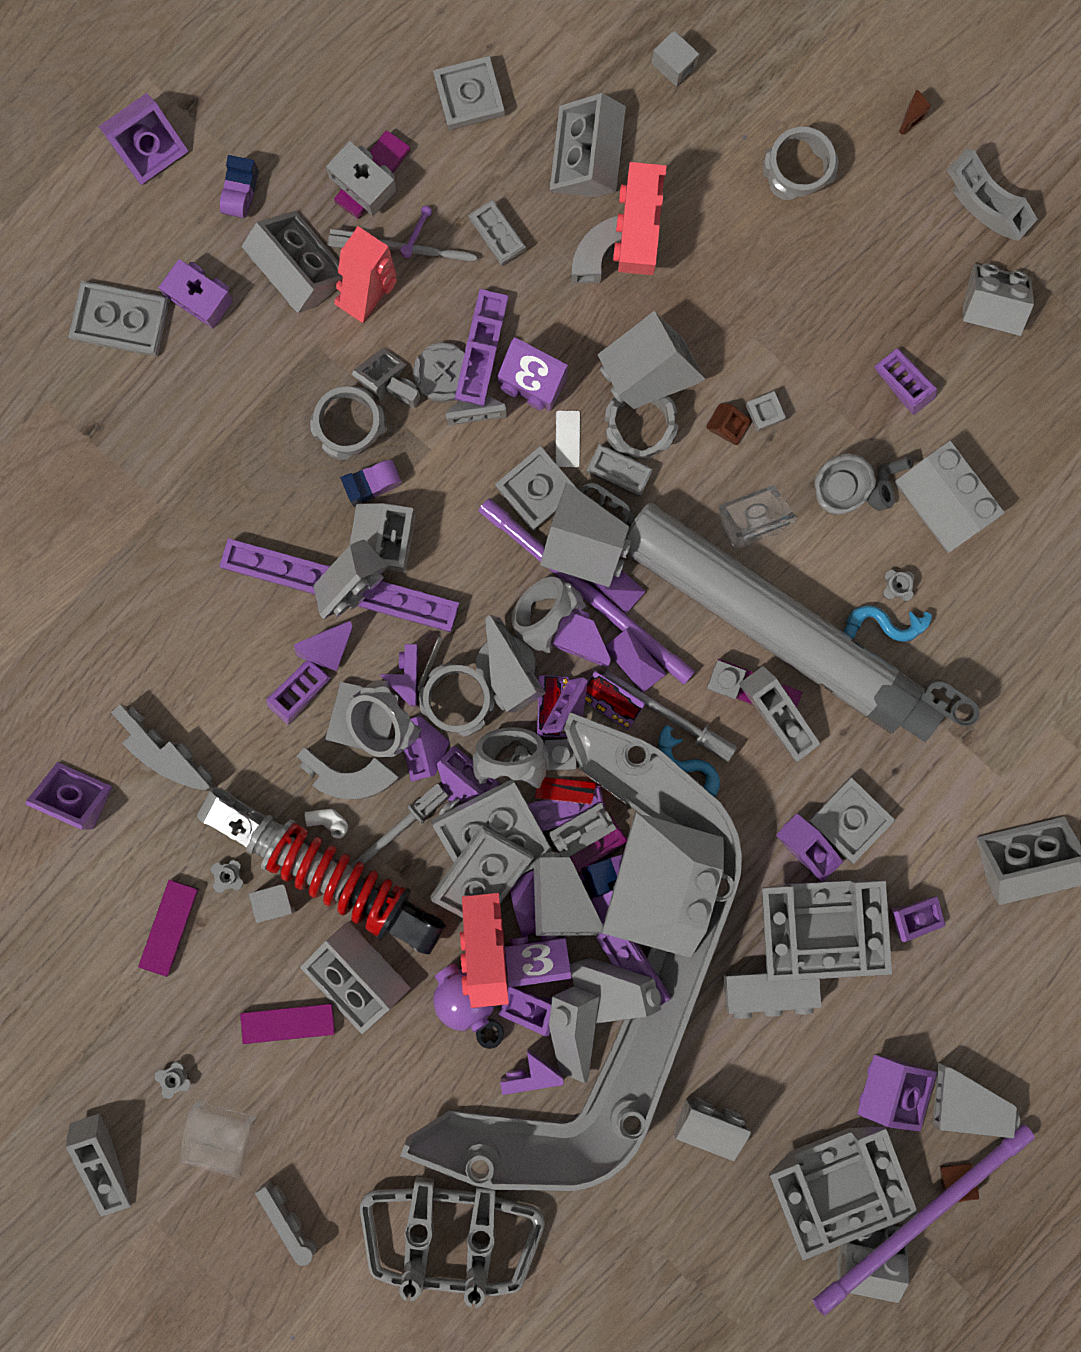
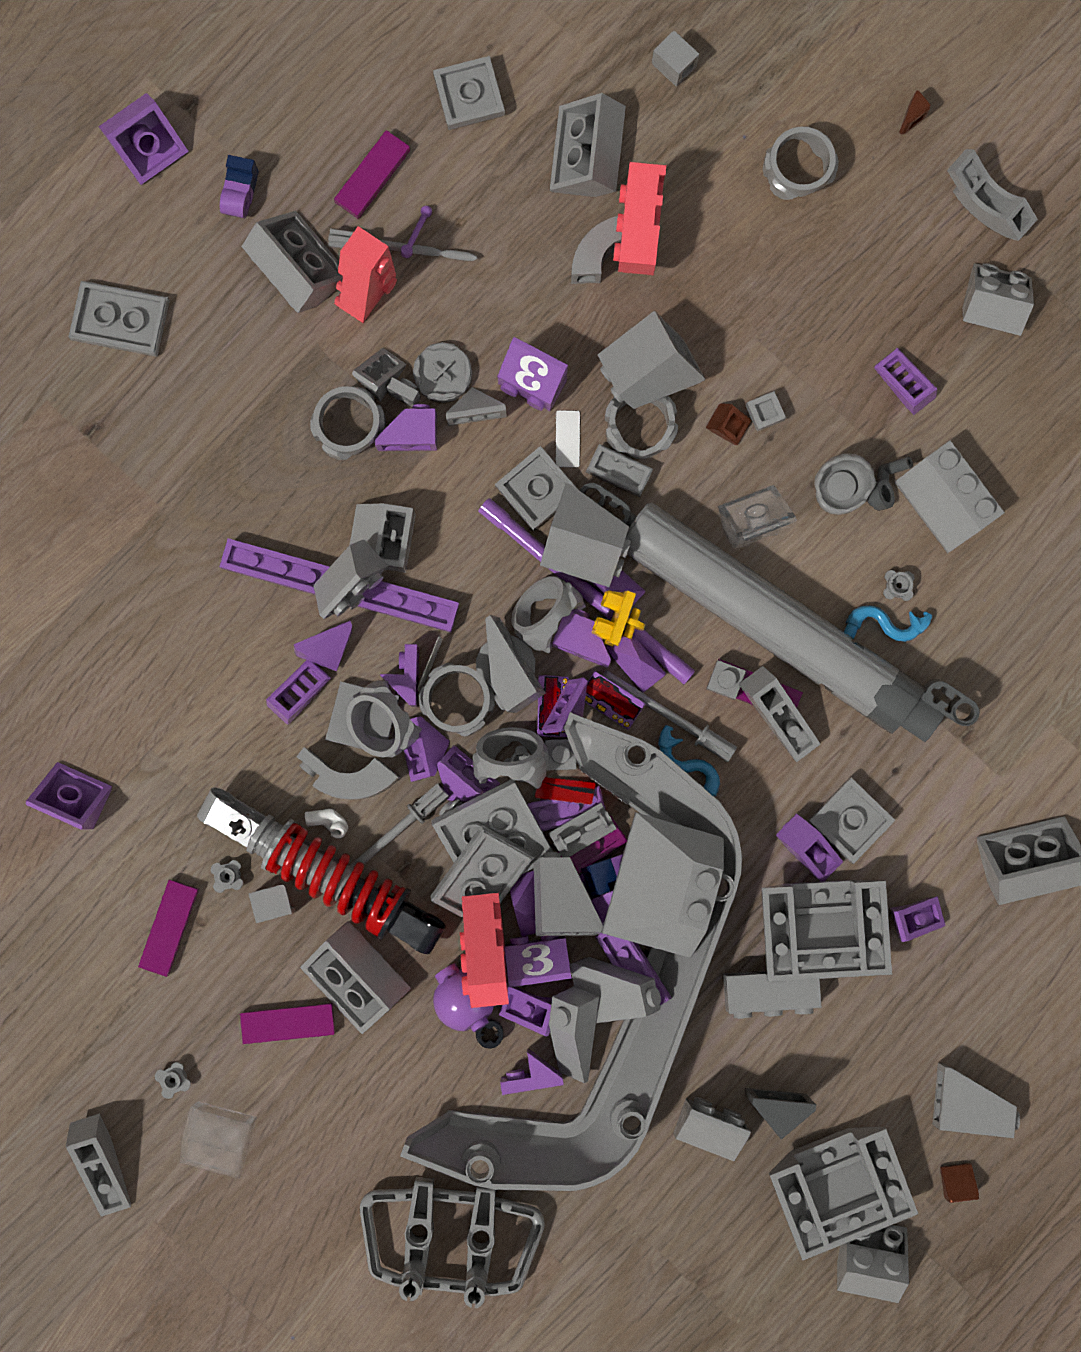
(169, 760): light grey slope -> none
(208, 305): medium lavender brick -> none
(286, 1223): light grey plate -> none
(369, 192): light grey brick -> none
(371, 482): leg -> none
(410, 431): none -> medium lavender slope
(481, 347): medium lavender slope -> none
(497, 232): light grey plate -> none
(612, 630): none -> yellow hips
(781, 1109): none -> dark grey slope
(839, 1289): medium lavender piece -> none
(896, 1093): medium lavender slope -> none

